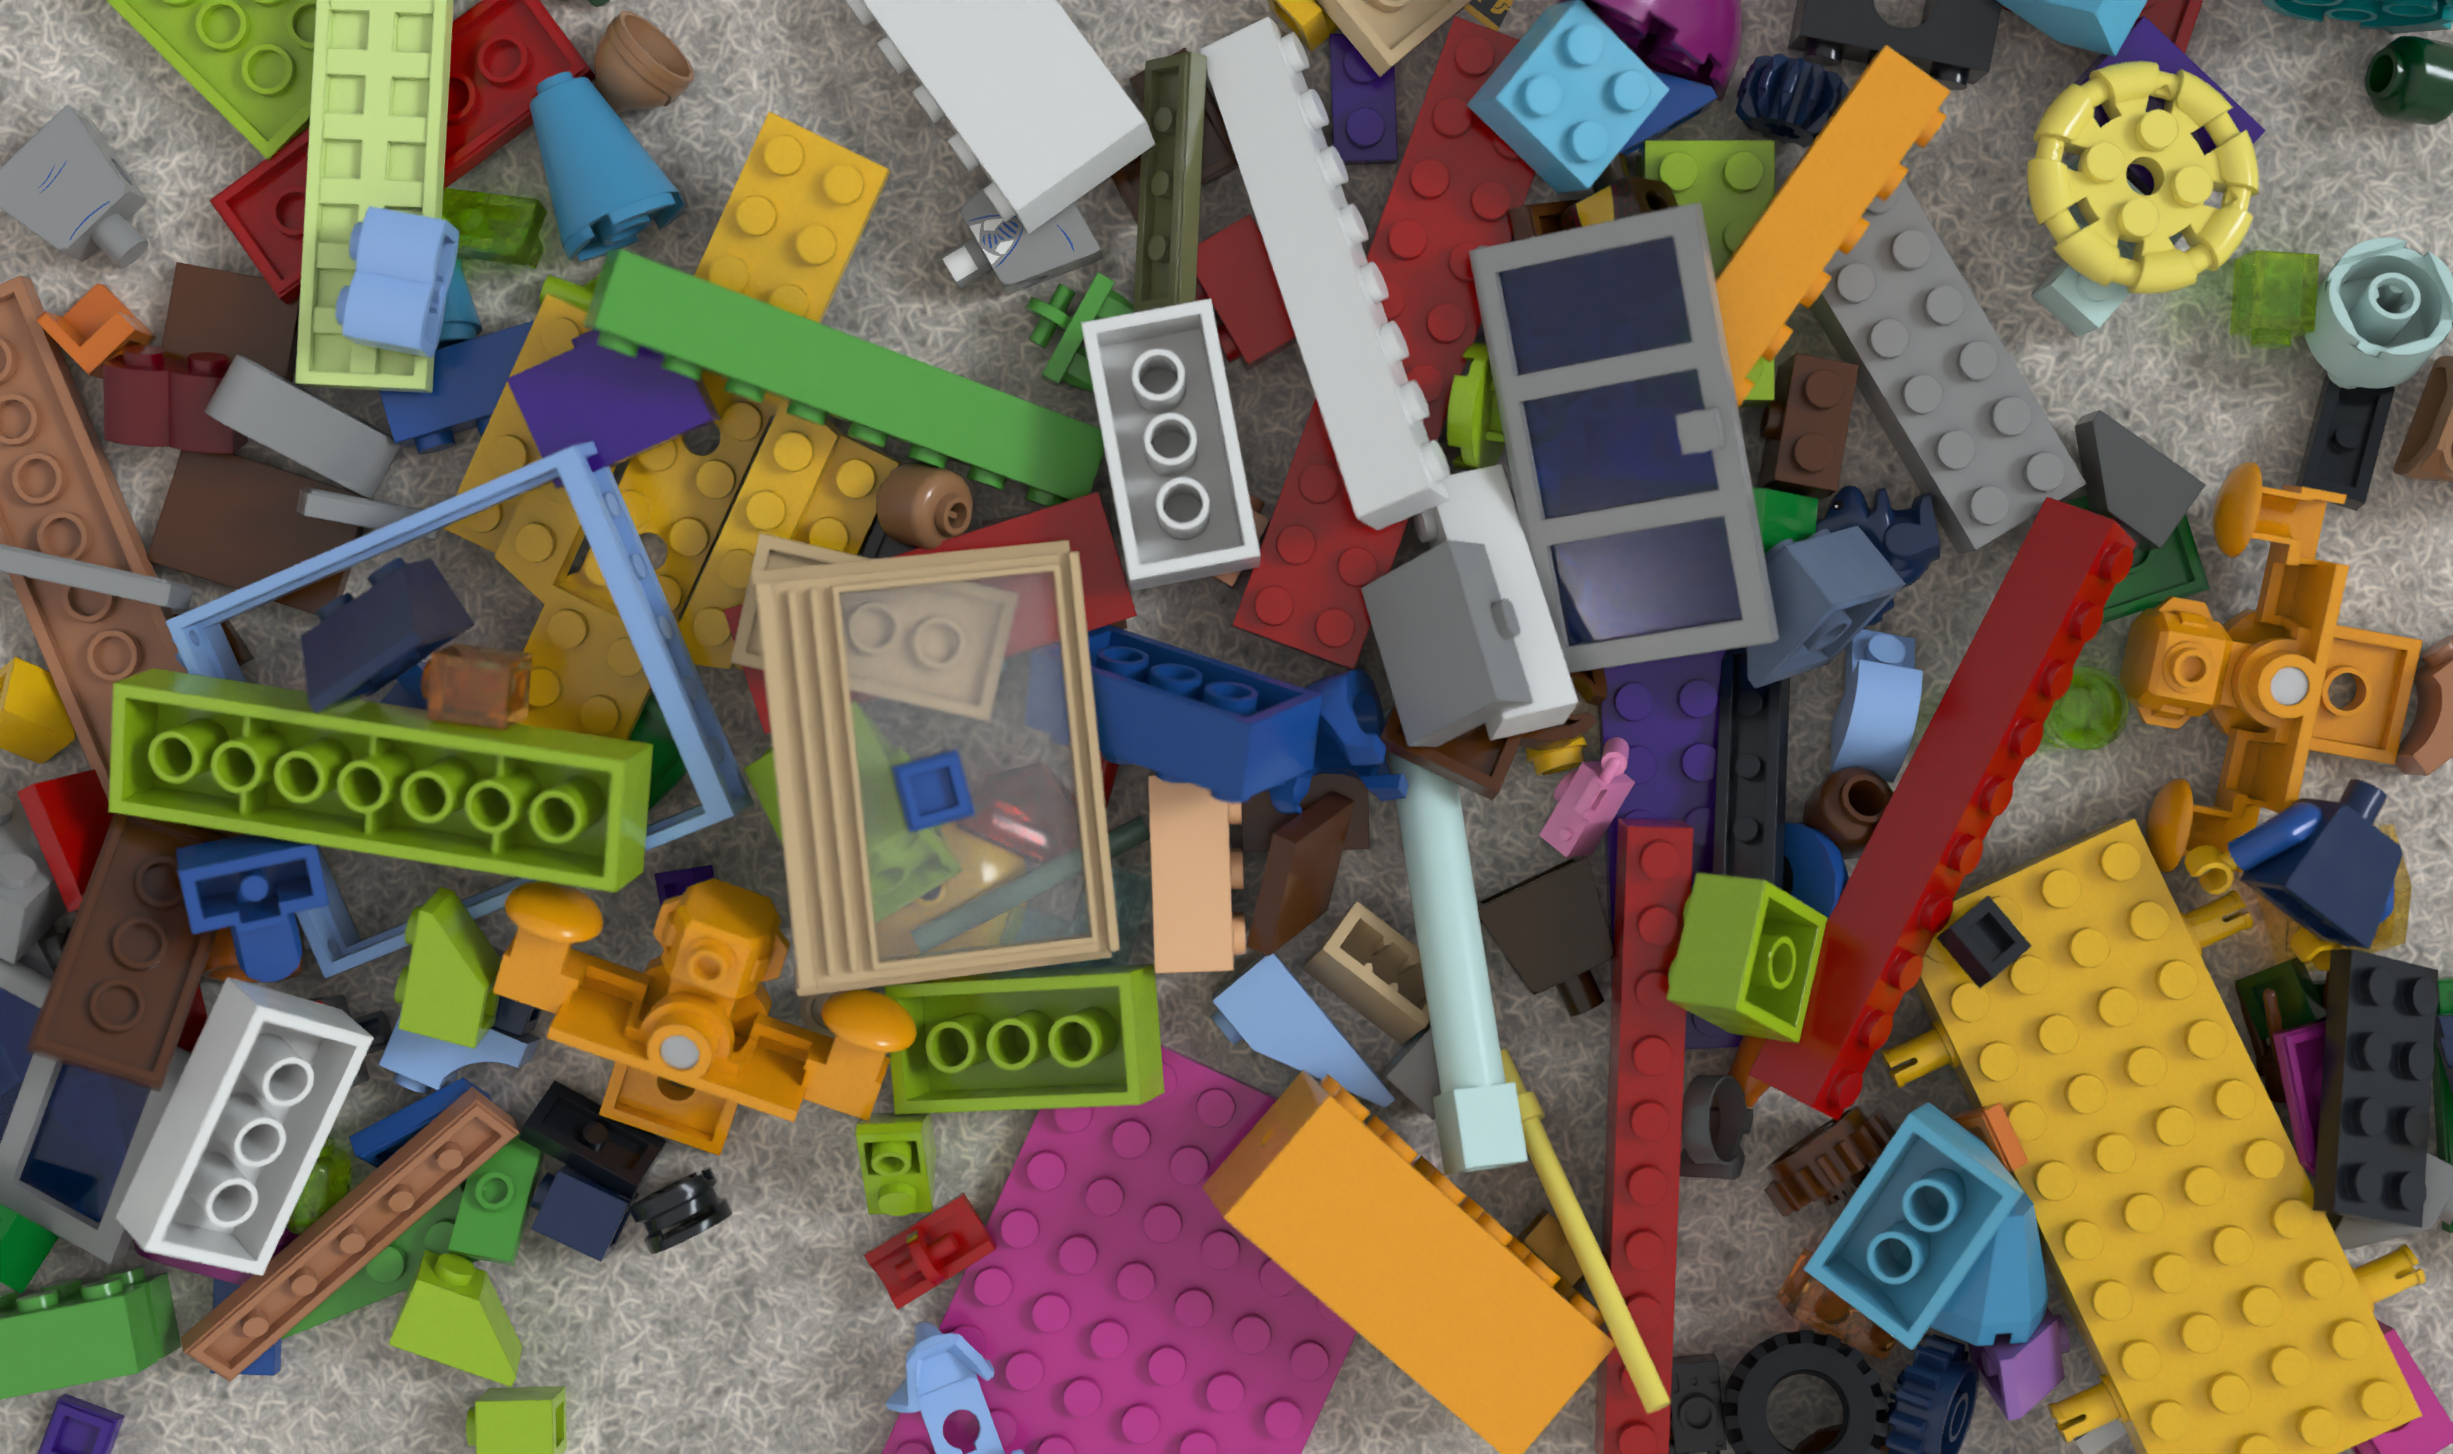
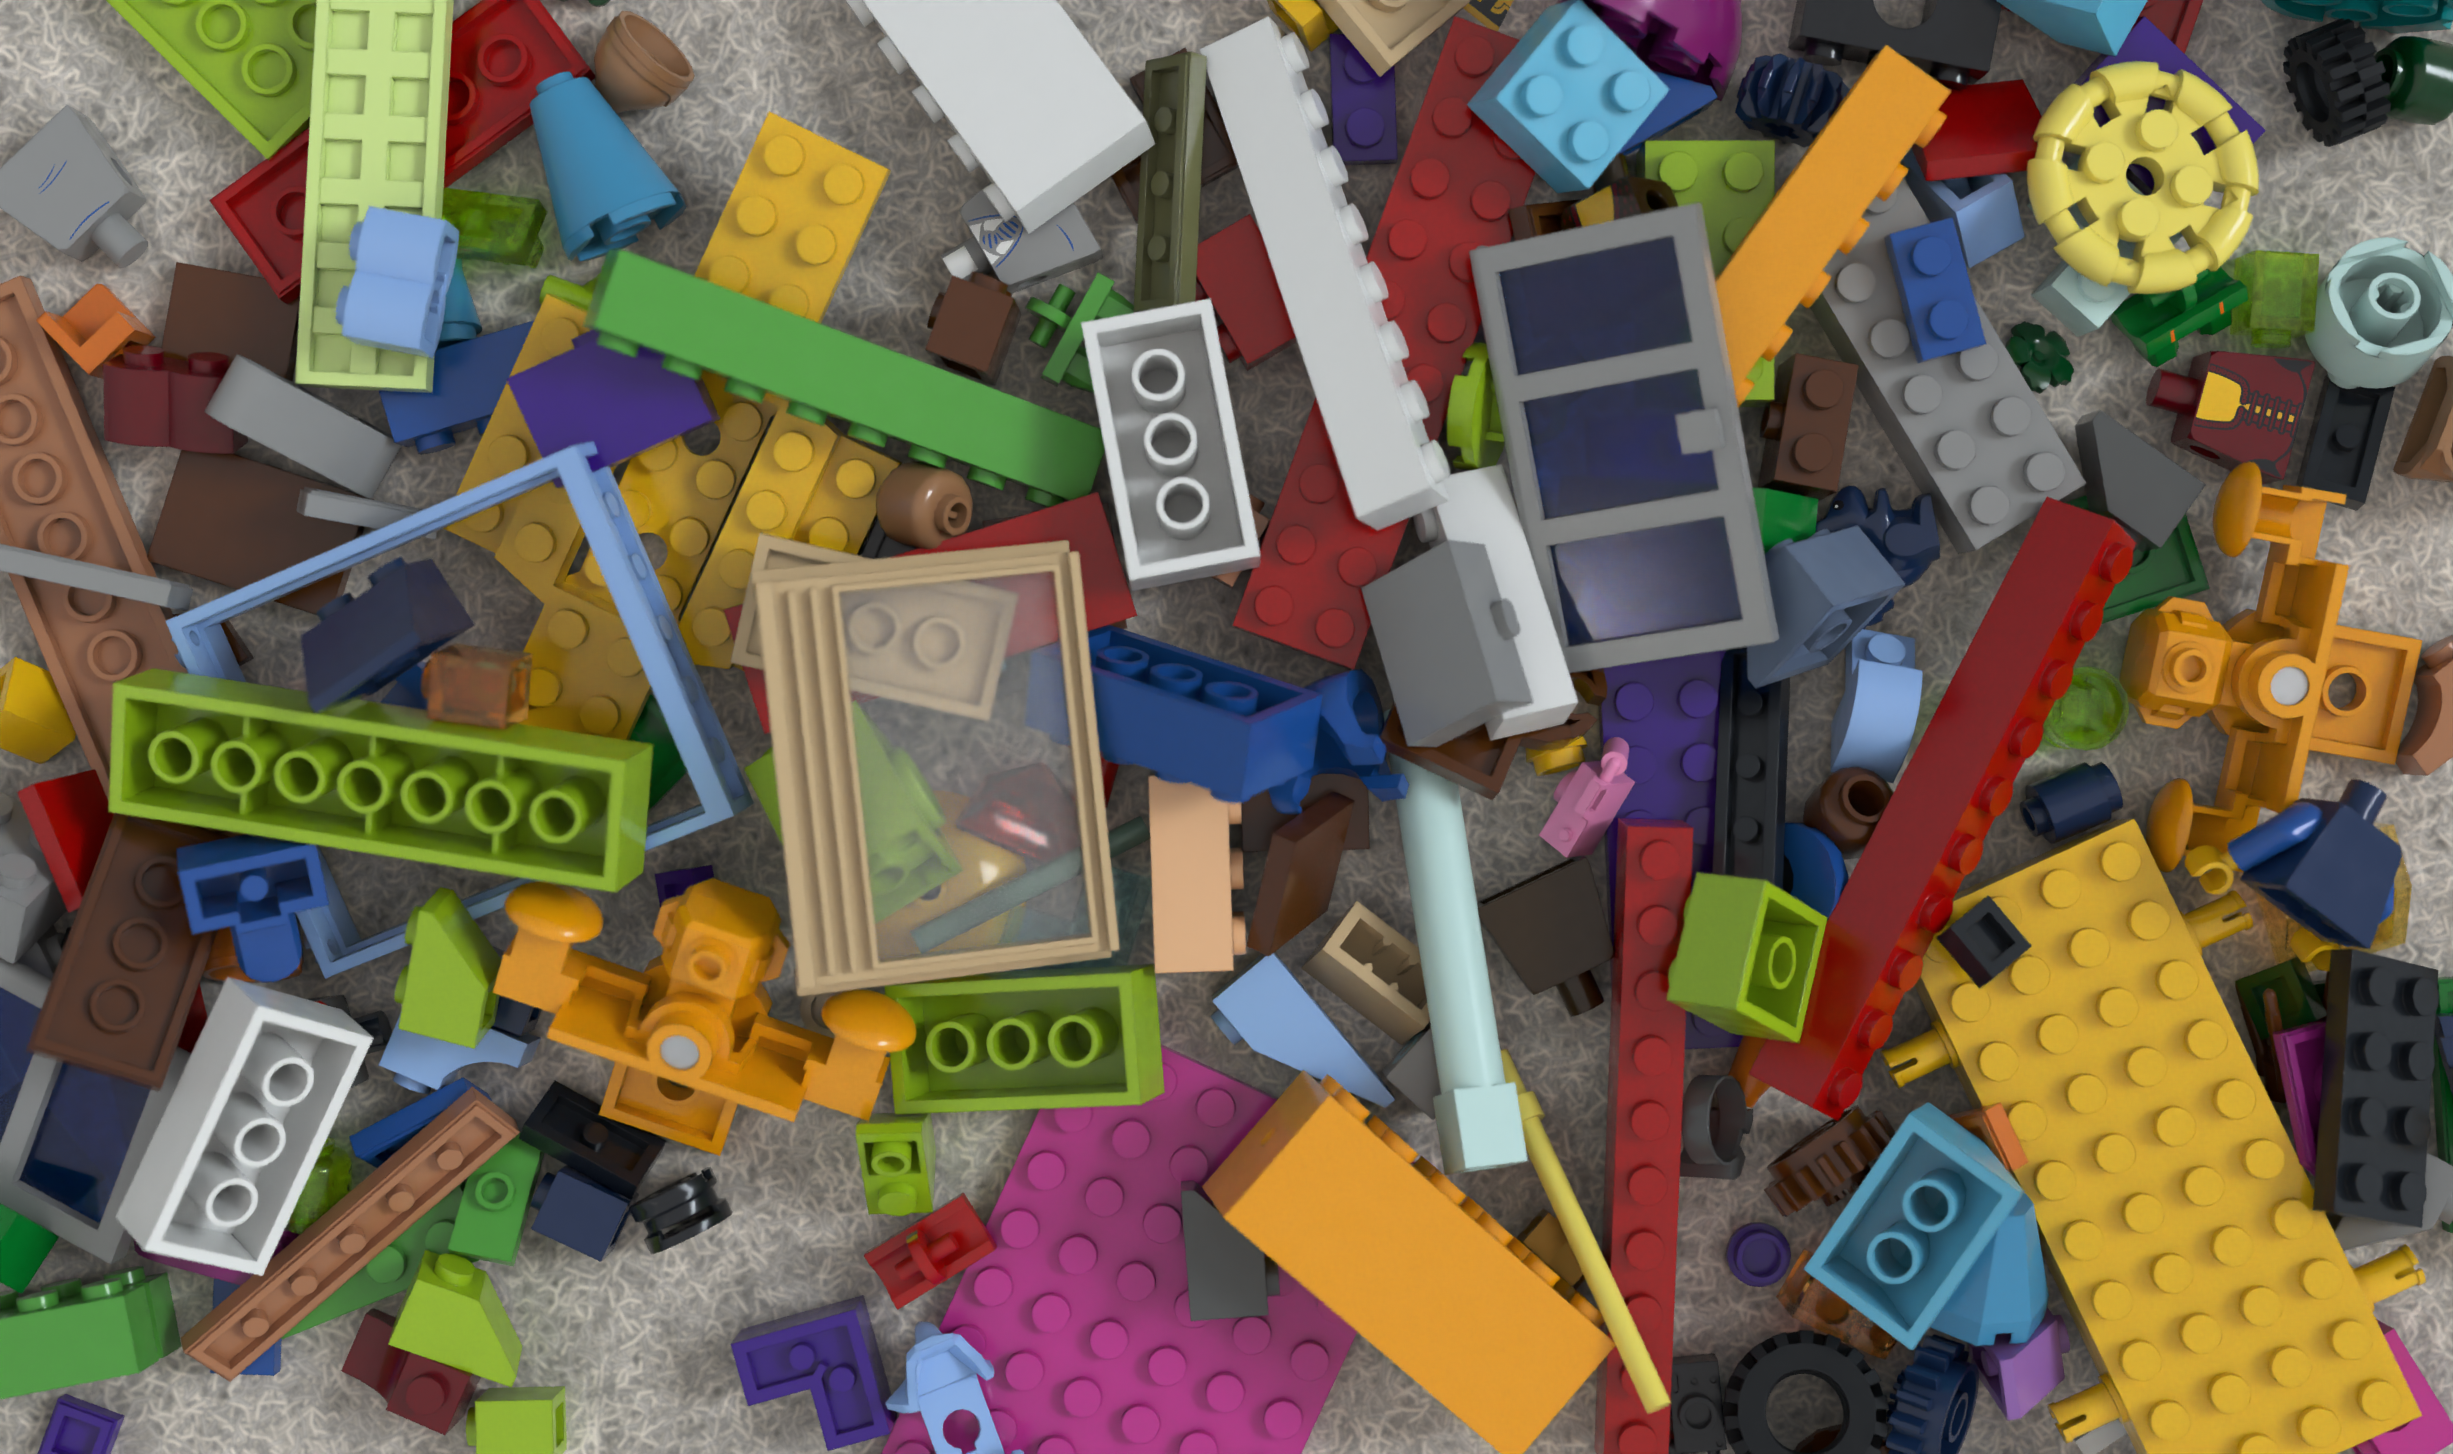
(409, 1383): none -> dark red arch
(830, 1354): none -> dark purple panel
(932, 790): blue tile -> none
(973, 326): none -> reddish brown brick
(1223, 1266): none -> dark grey slope
(1758, 1254): none -> dark purple plate
(1935, 290): none -> blue plate
(1981, 208): none -> light blue slope
(1984, 132): none -> red tile
(2040, 356): none -> dark green plant
(2071, 801): none -> dark blue brick
(2162, 319): none -> green hips
(2236, 408): none -> torso
(2336, 82): none -> black tyre

